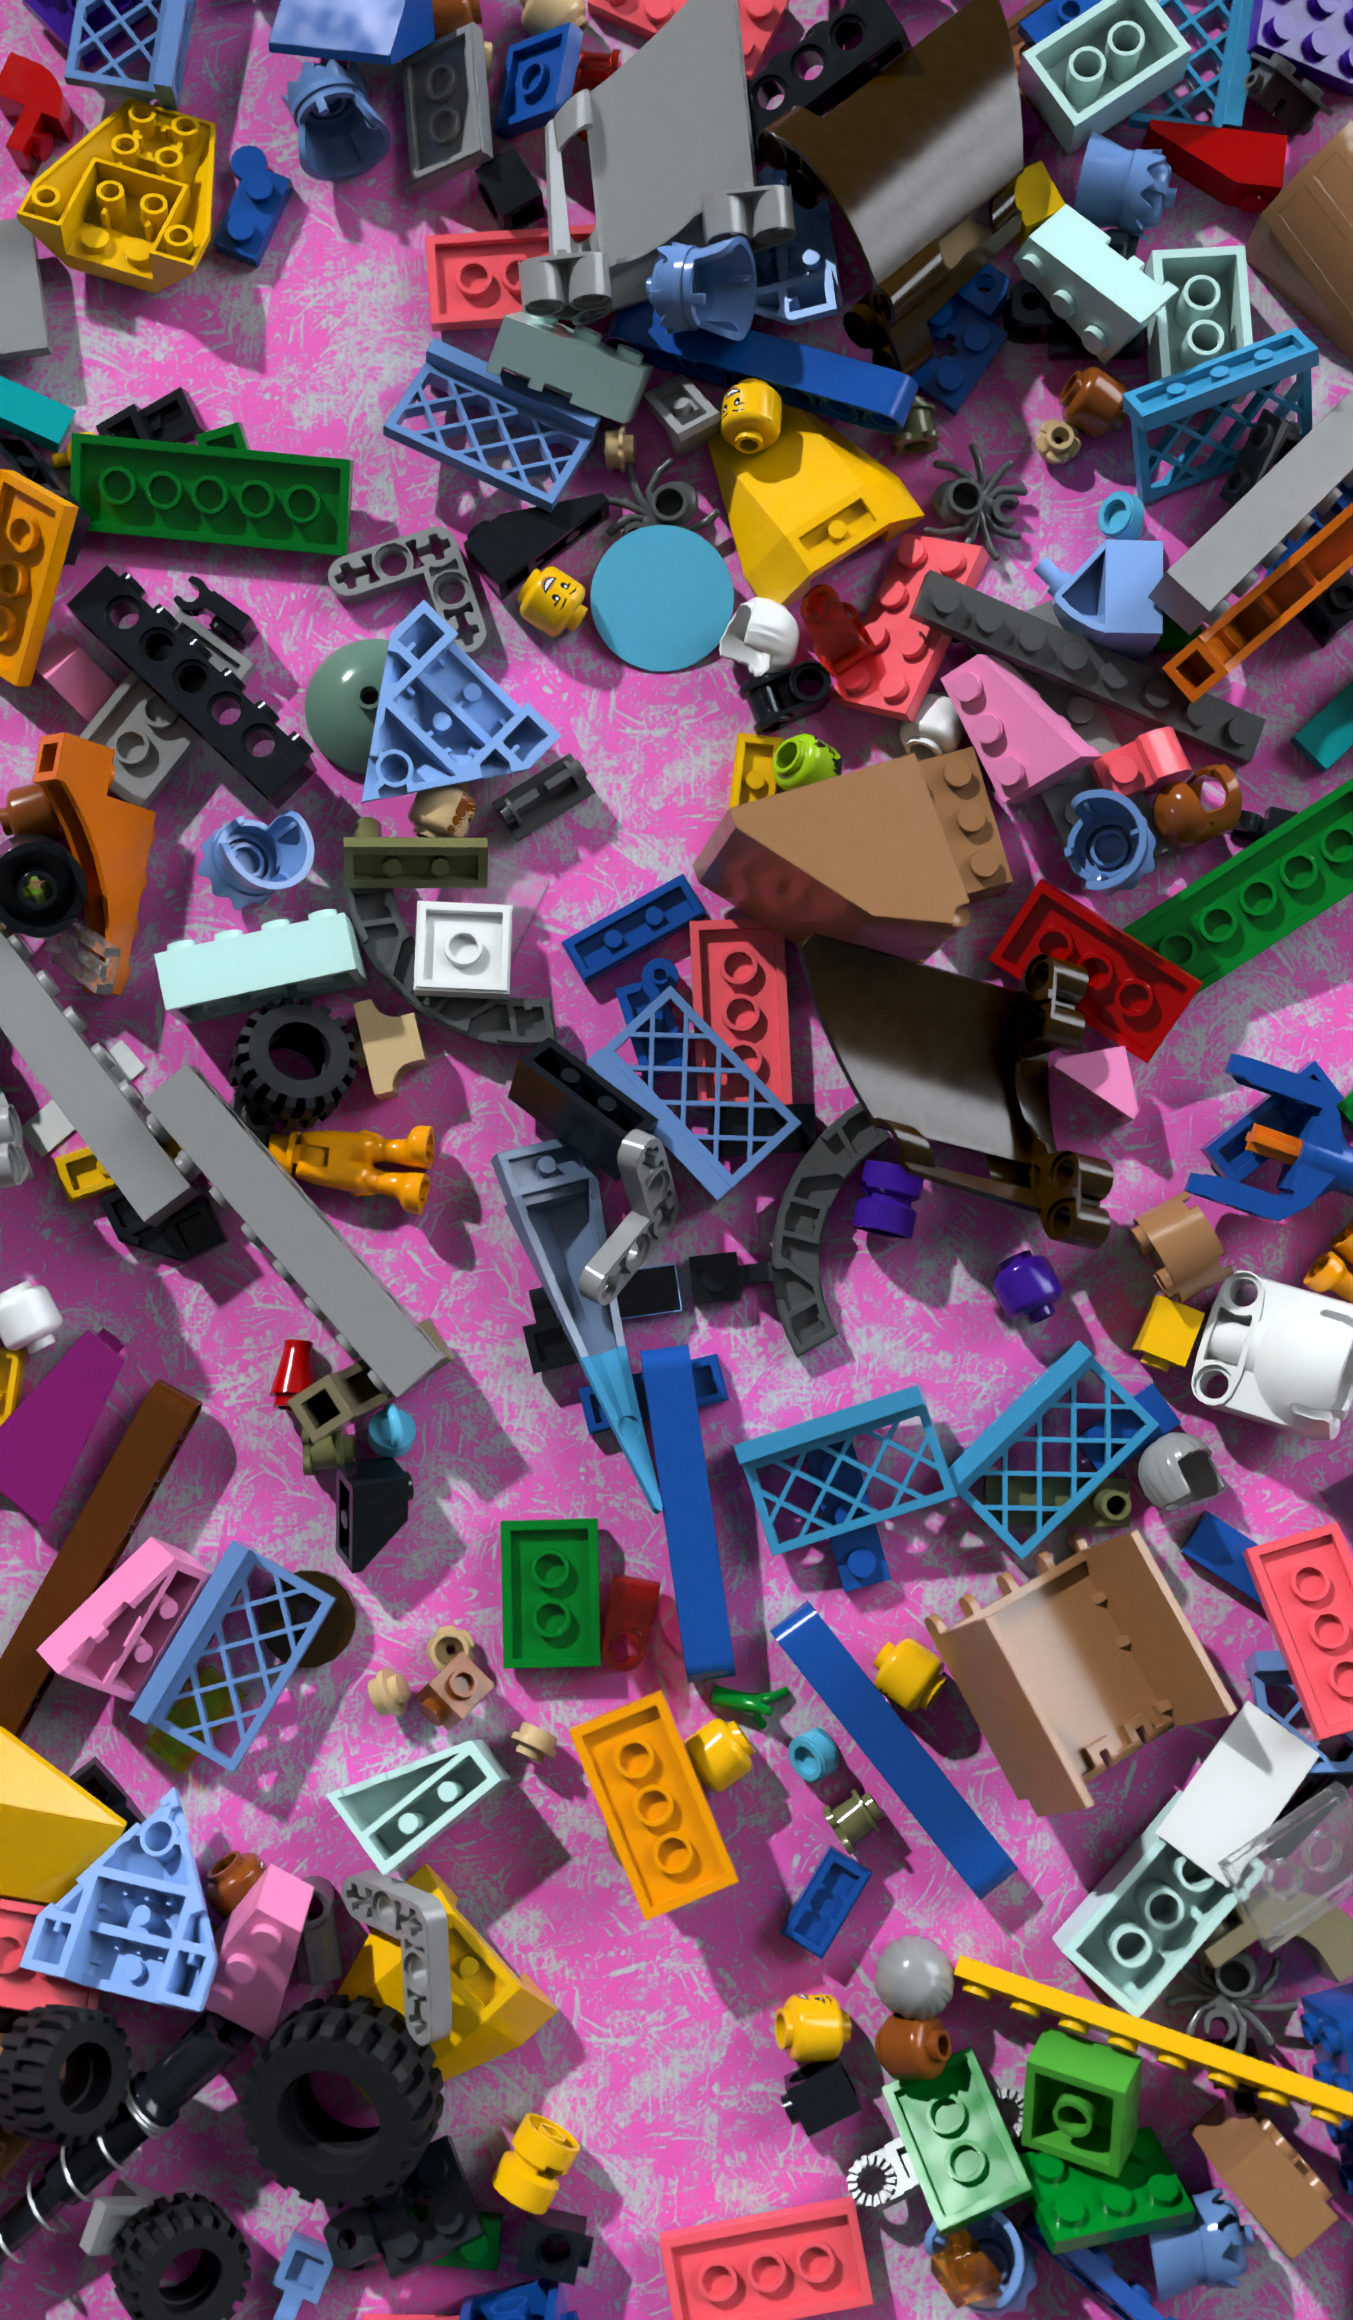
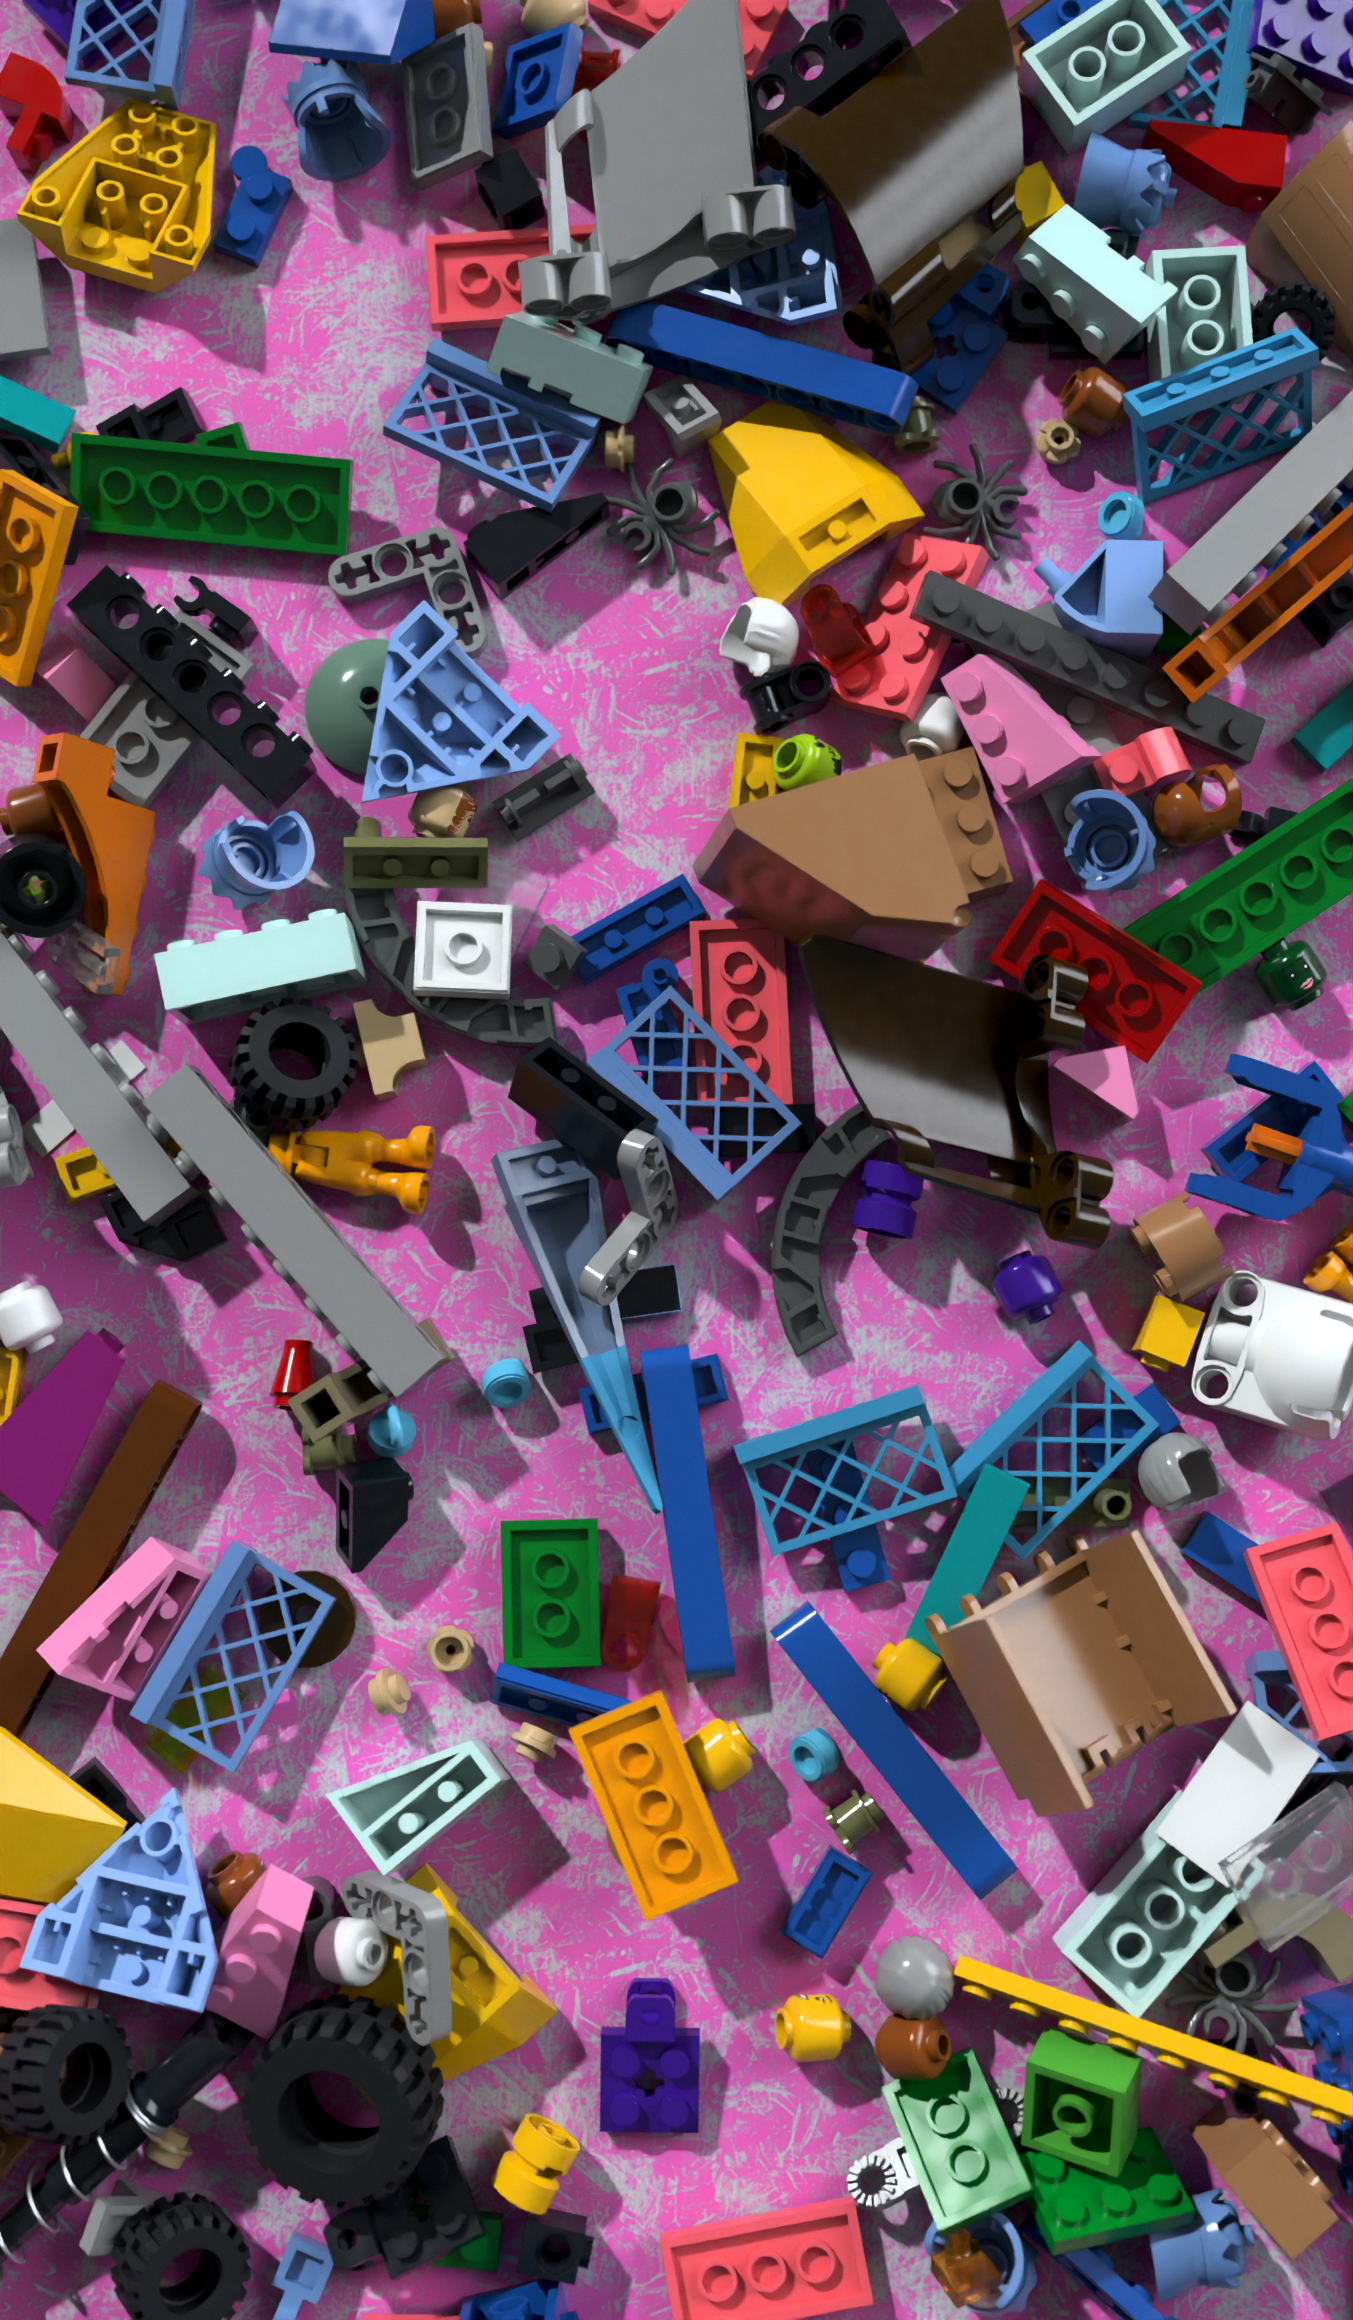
(170, 2148): none -> tan plate
(351, 1951): none -> white head
(453, 1692): bracket -> none
(506, 1383): none -> medium azure tile
(549, 1696): none -> blue tile
(552, 601): yellow head -> none
(555, 957): none -> dark grey plate
(644, 2044): none -> dark purple plate
(661, 598): medium azure sticker -> none
(705, 287): medium blue hat -> none
(720, 1278): black plate -> none
(748, 1703): green bar -> none
(751, 416): yellow head -> none
(819, 2095): black brick -> none
(970, 1550): none -> teal tile
(1266, 444): dark grey hinge -> none
(1290, 974): none -> dark green head
(1299, 298): none -> black tyre

